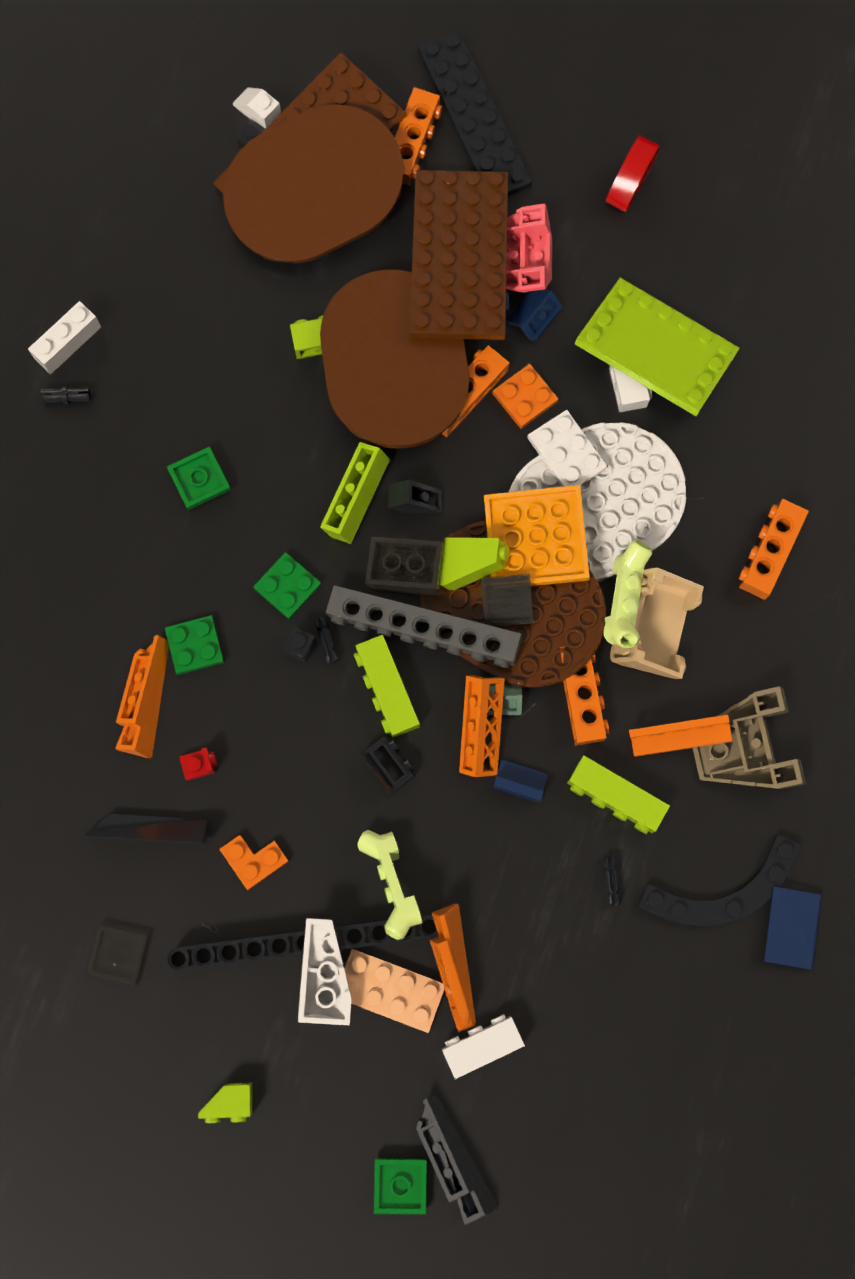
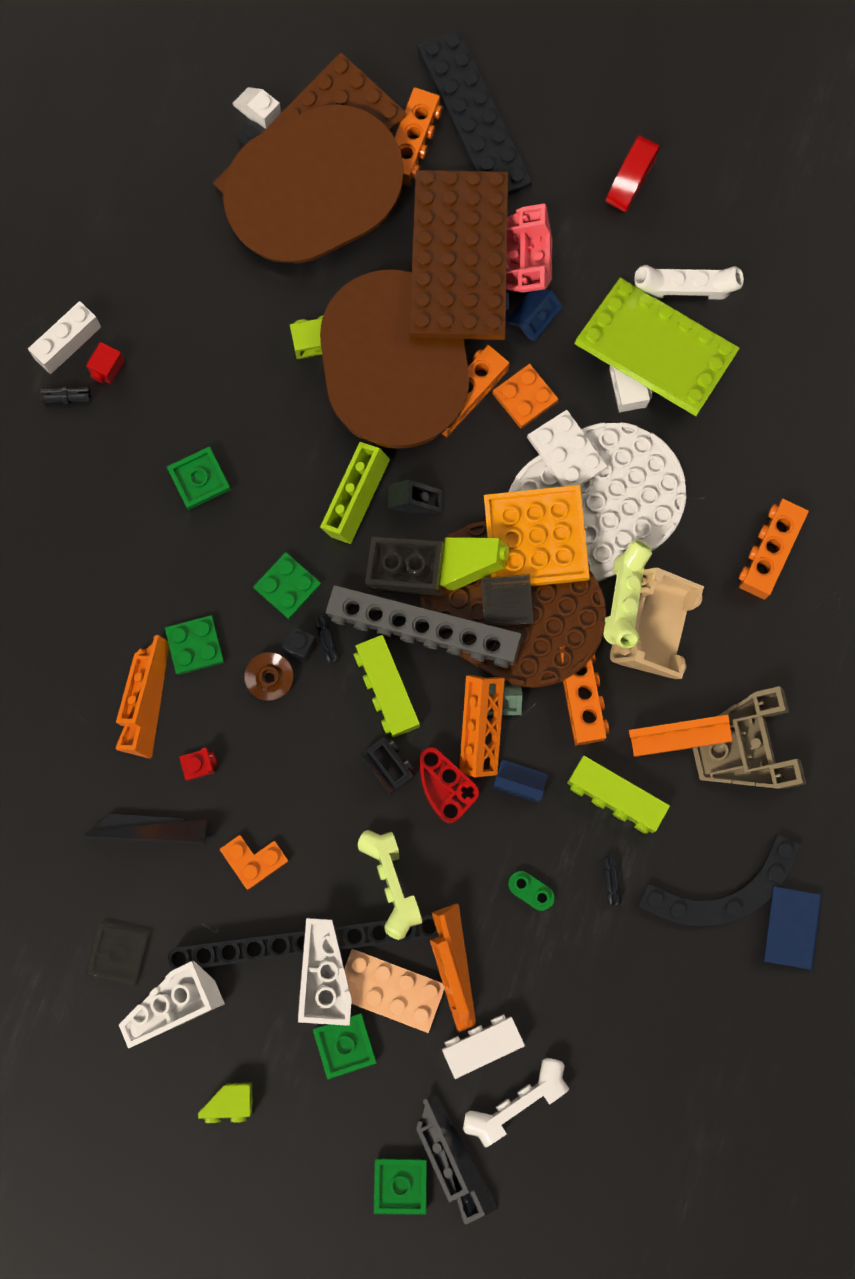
(105, 363): none -> red brick
(178, 999): none -> white wedge
(267, 664): none -> reddish brown dish
(344, 1047): none -> green plate
(444, 794): none -> red beam
(490, 1128): none -> white plate
(531, 891): none -> green plate
(712, 283): none -> white plate

